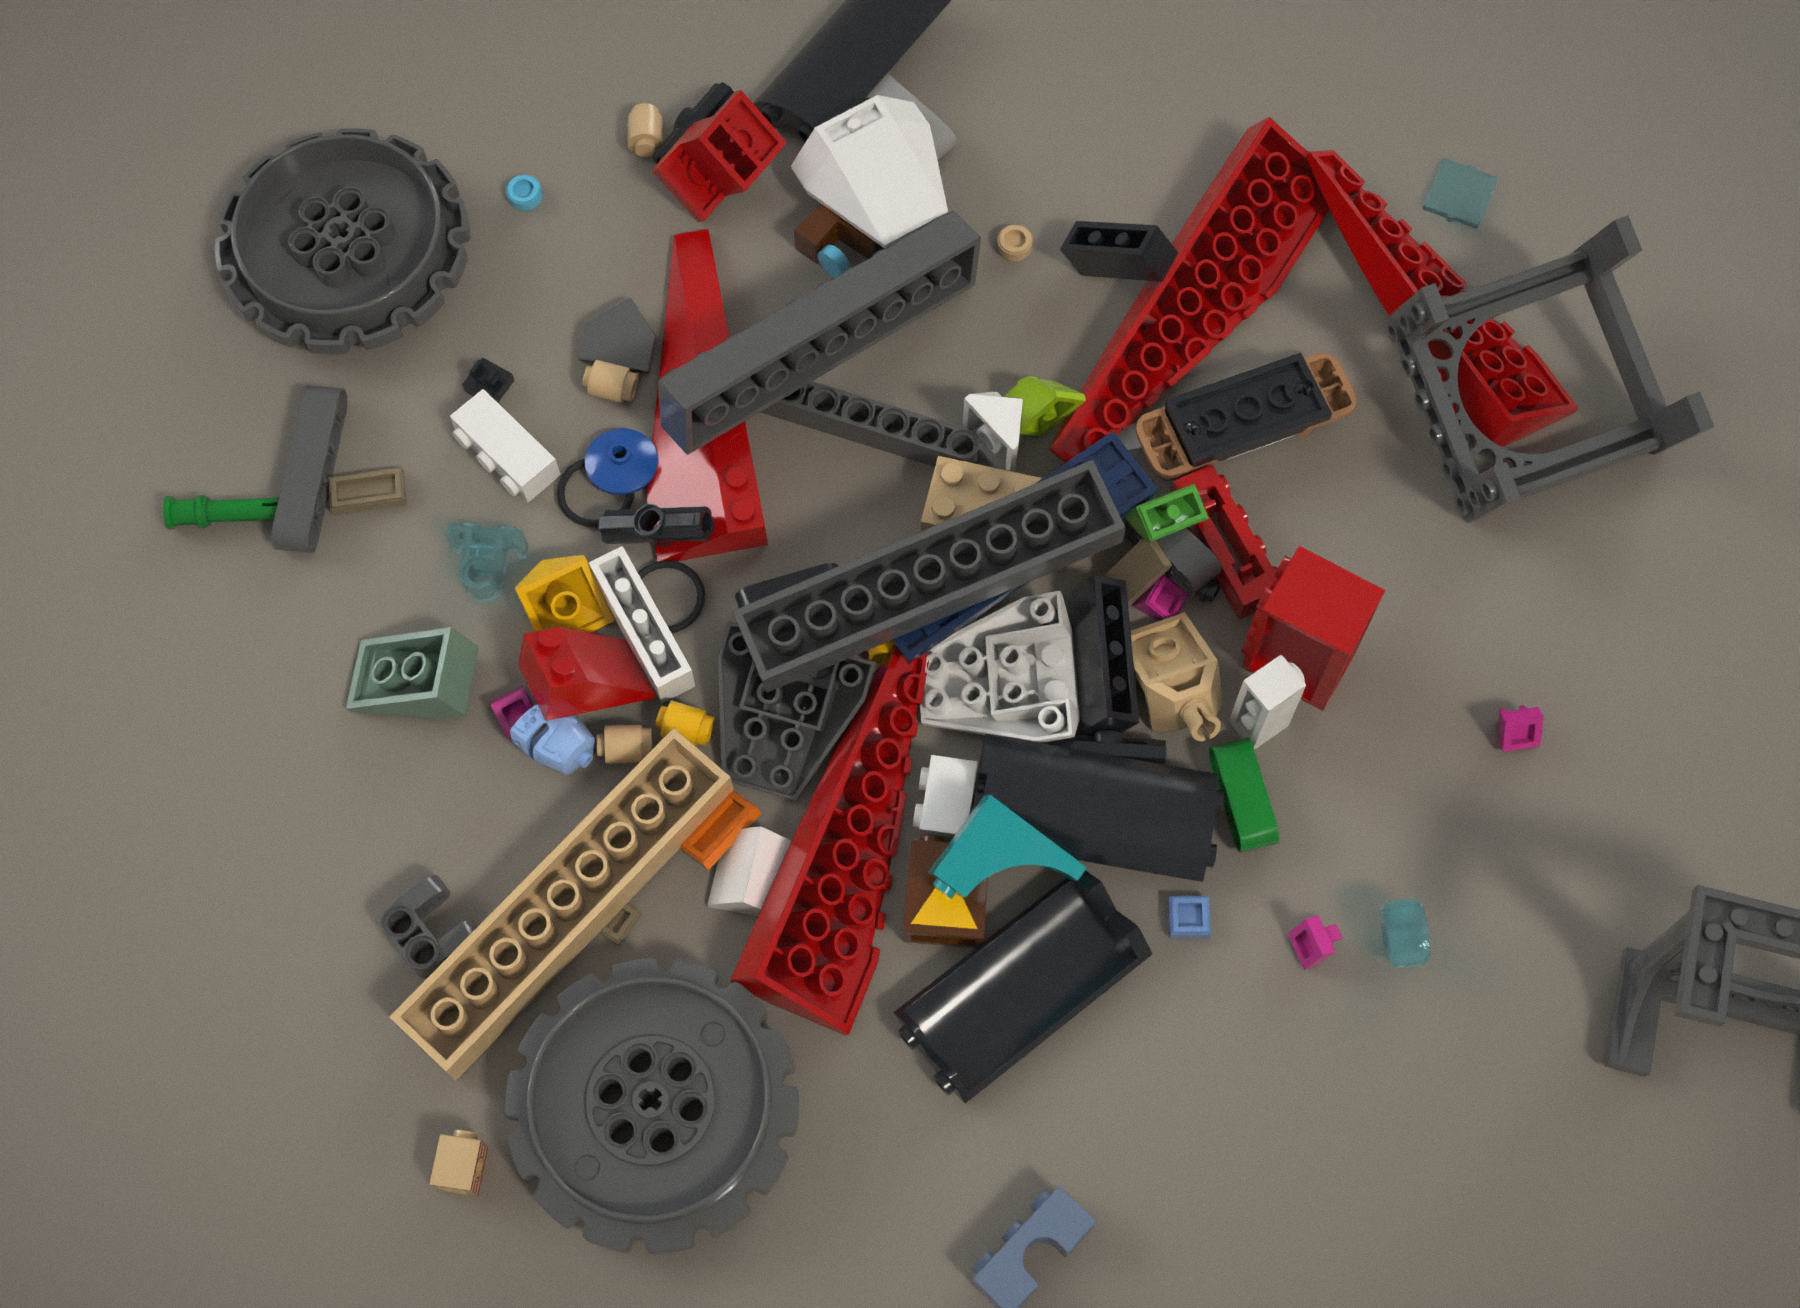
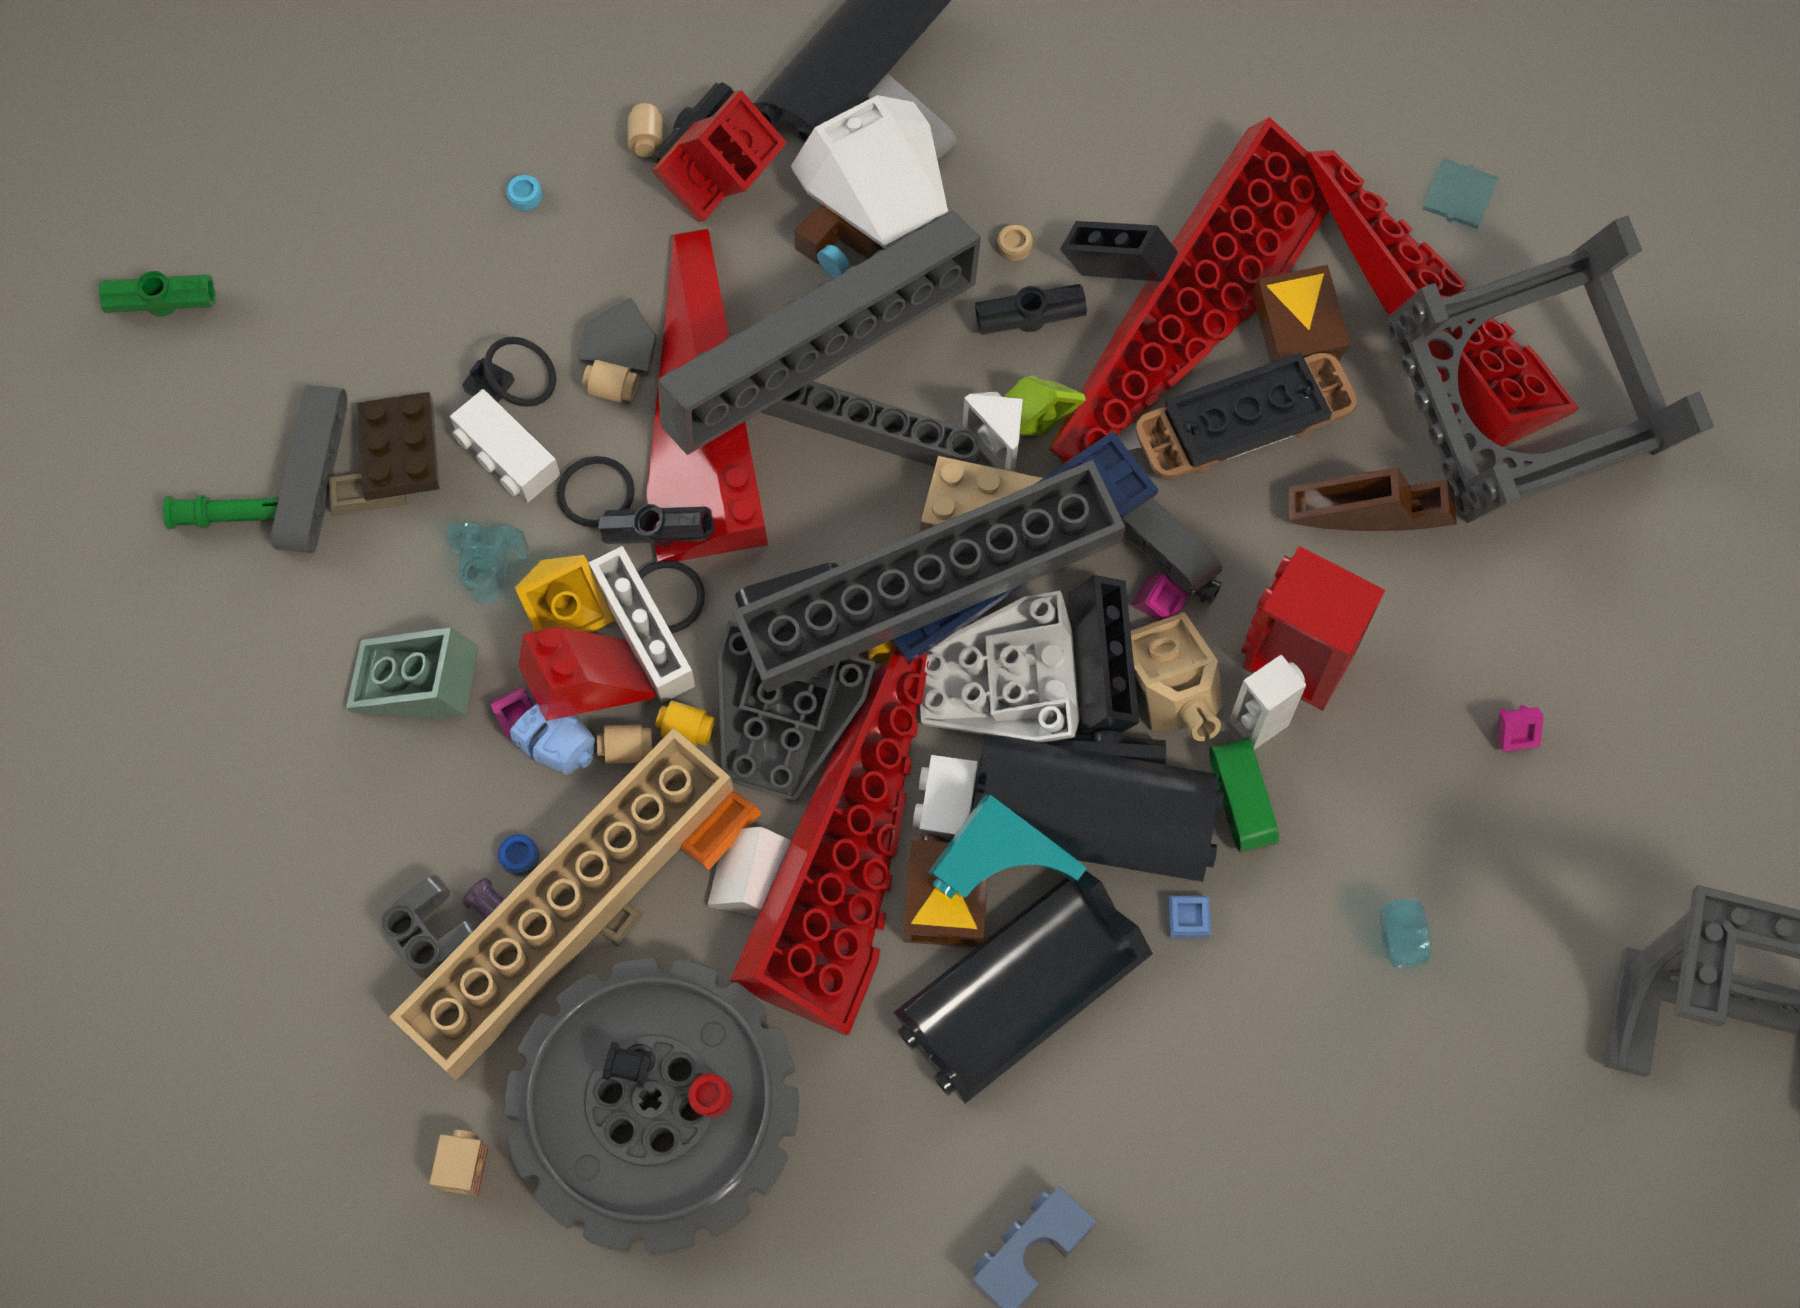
(140, 293): none -> green piece
(361, 300): dark grey piece -> none
(397, 446): none -> dark brown plate
(482, 898): none -> clear purple bush
(498, 389): none -> black tyre
(518, 855): none -> blue tile
(624, 474): blue dish -> none
(627, 1065): none -> black bush
(710, 1095): none -> red tile
(1010, 311): none -> black piece
(1140, 568): dark tan tile -> none
(1168, 514): bright green slope -> none
(1256, 571): red brick -> none
(1300, 314): none -> reddish brown brick
(1314, 941): dark pink tile -> none
(1373, 503): none -> reddish brown slope

